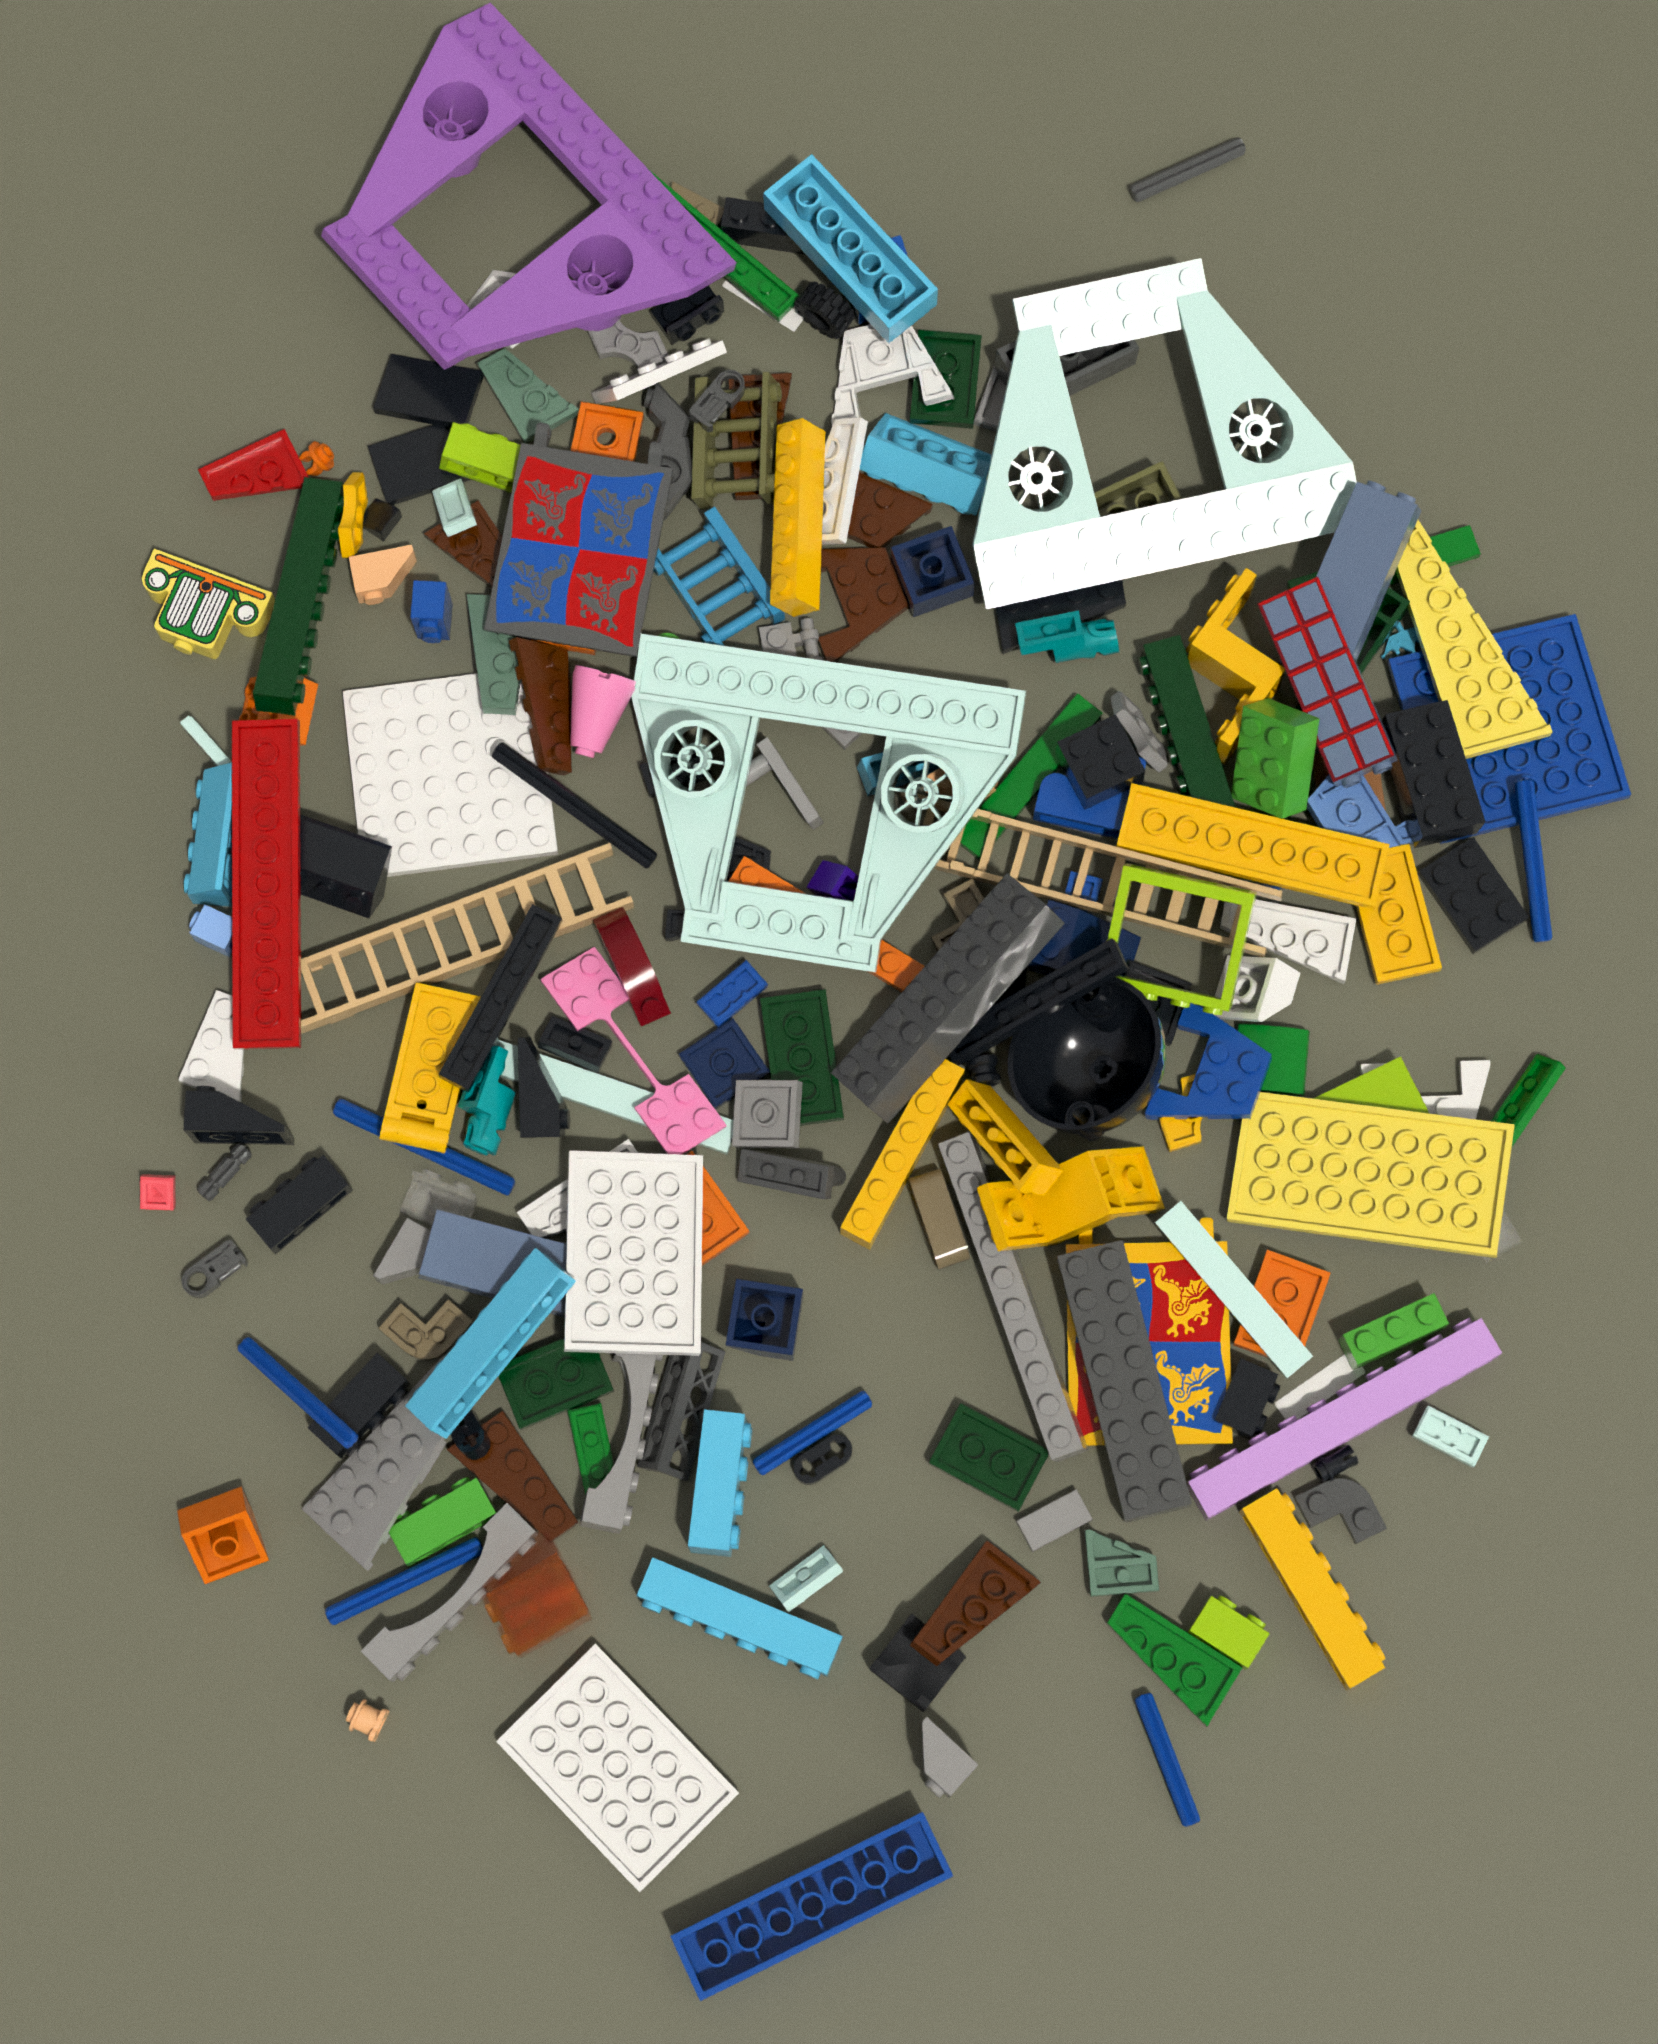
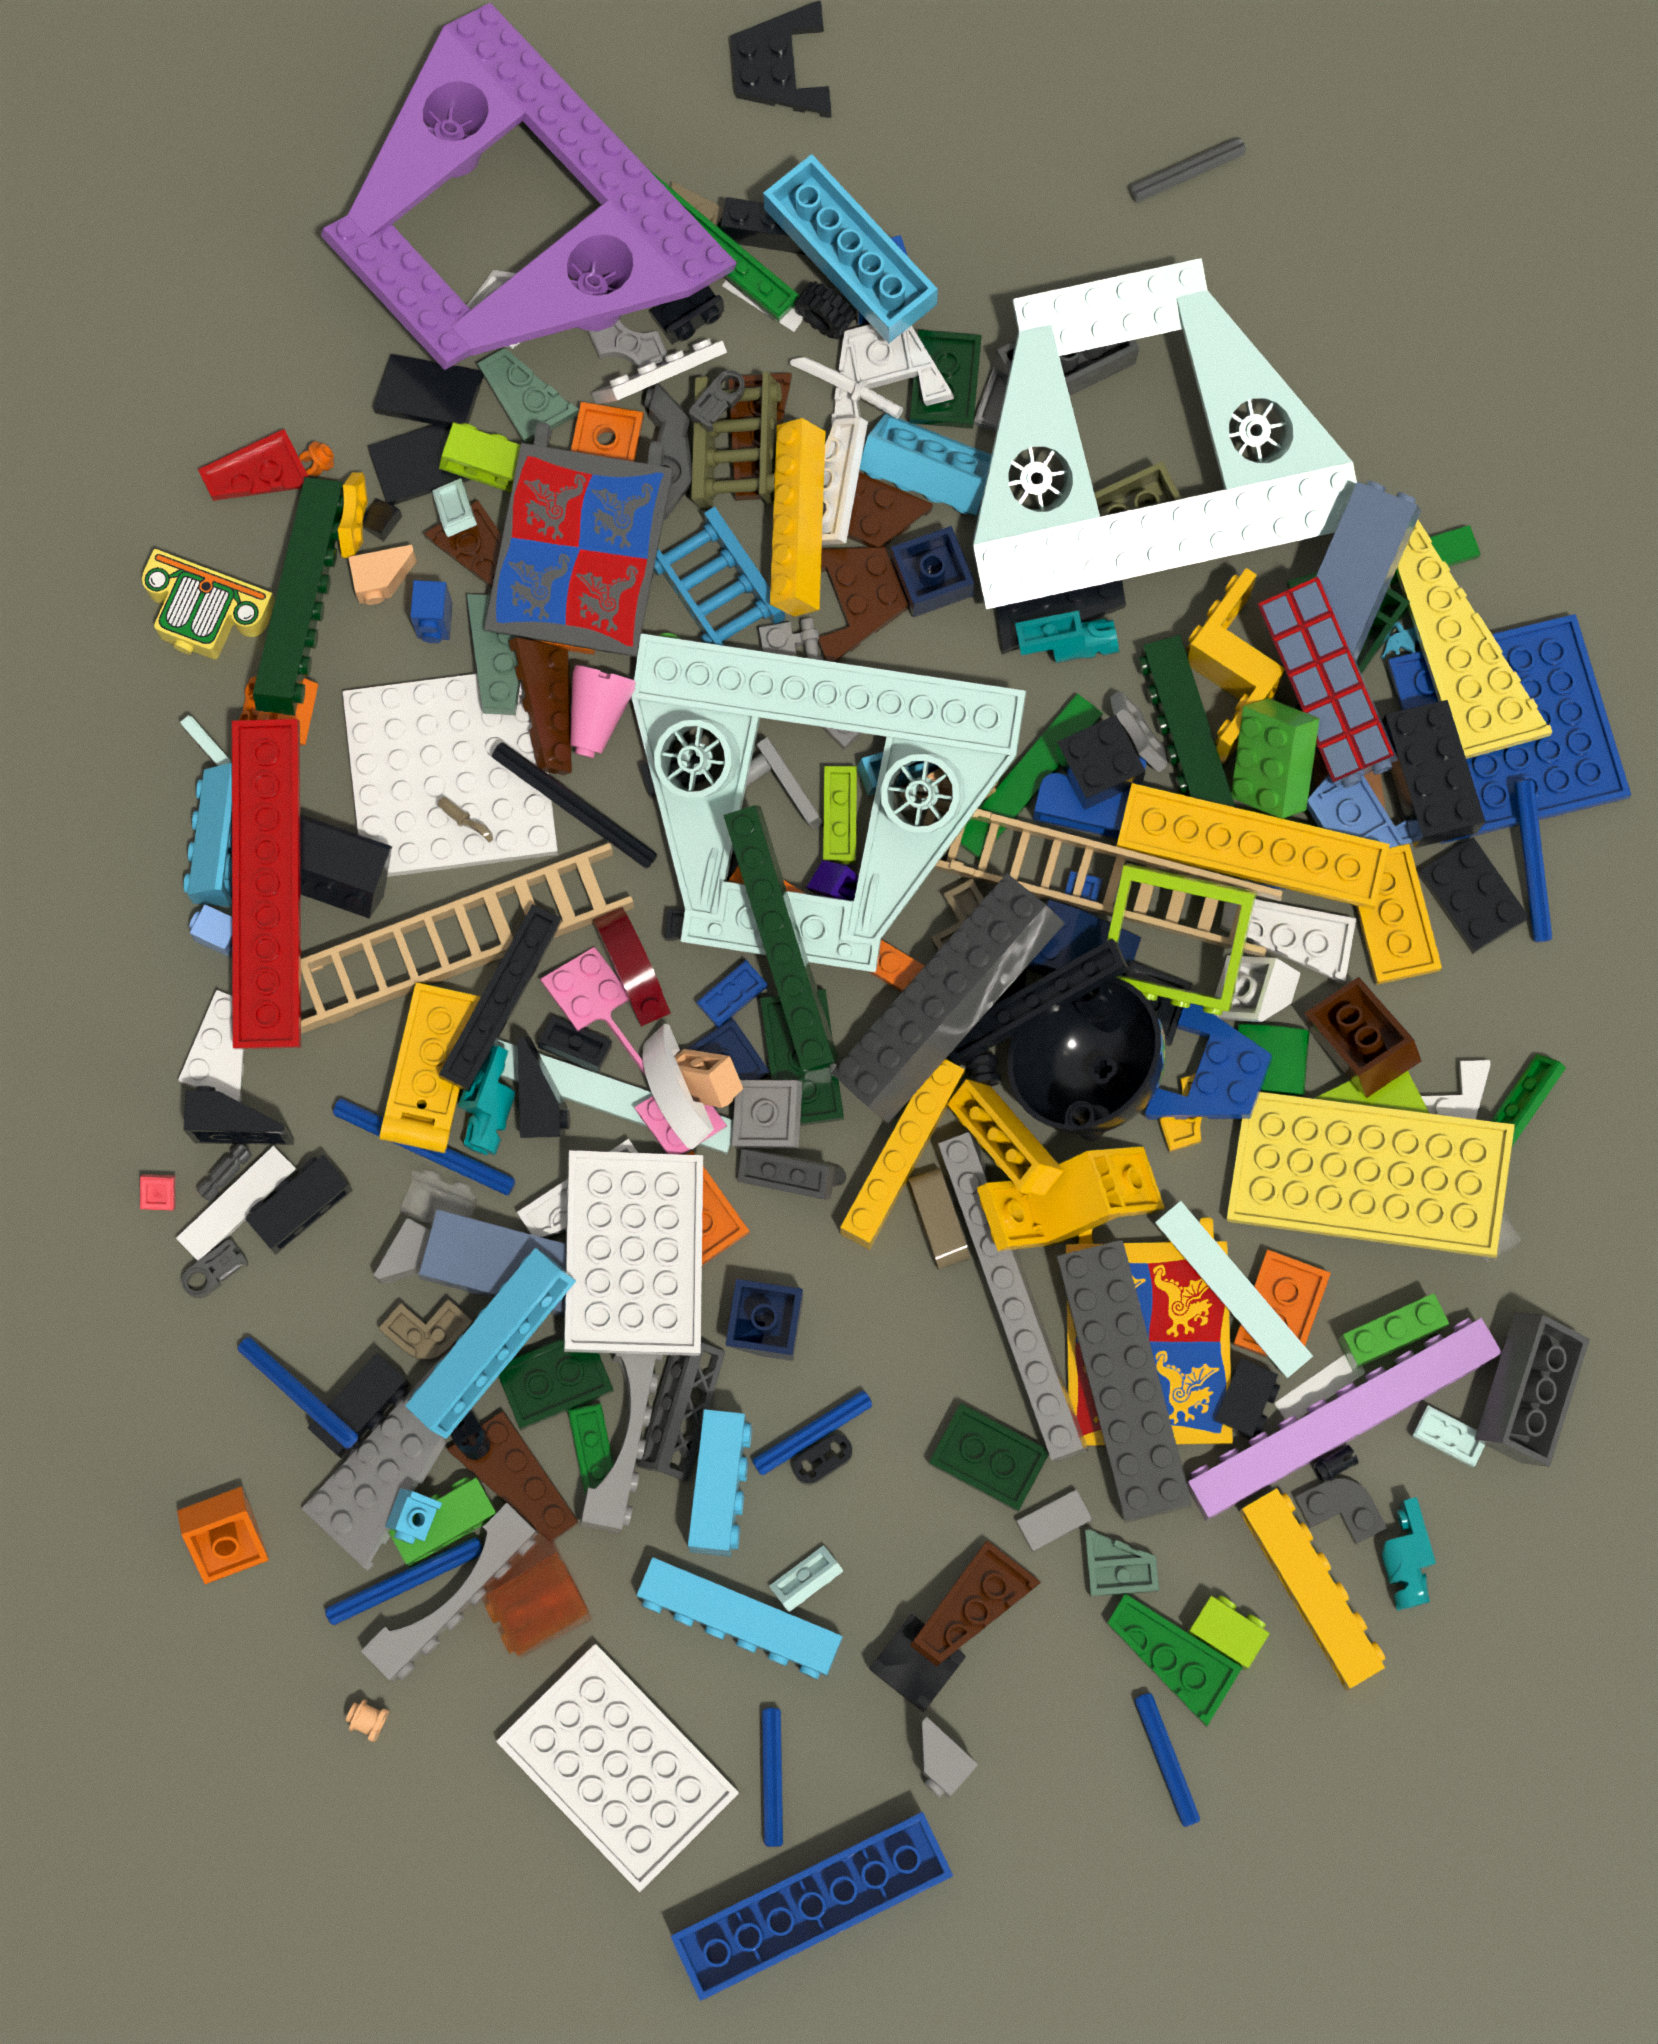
(235, 1203): none -> white tile
(403, 1510): none -> medium azure brick
(463, 818): none -> dark tan piece
(670, 1090): none -> white slope
(709, 1077): none -> light nougat slope
(766, 62): none -> black wing
(772, 1777): none -> blue axle
(781, 937): none -> dark green brick
(840, 814): none -> lime plate
(858, 389): none -> white sword
(1362, 1037): none -> reddish brown brick
(1408, 1555): none -> teal plate
(1532, 1389): none -> dark grey brick

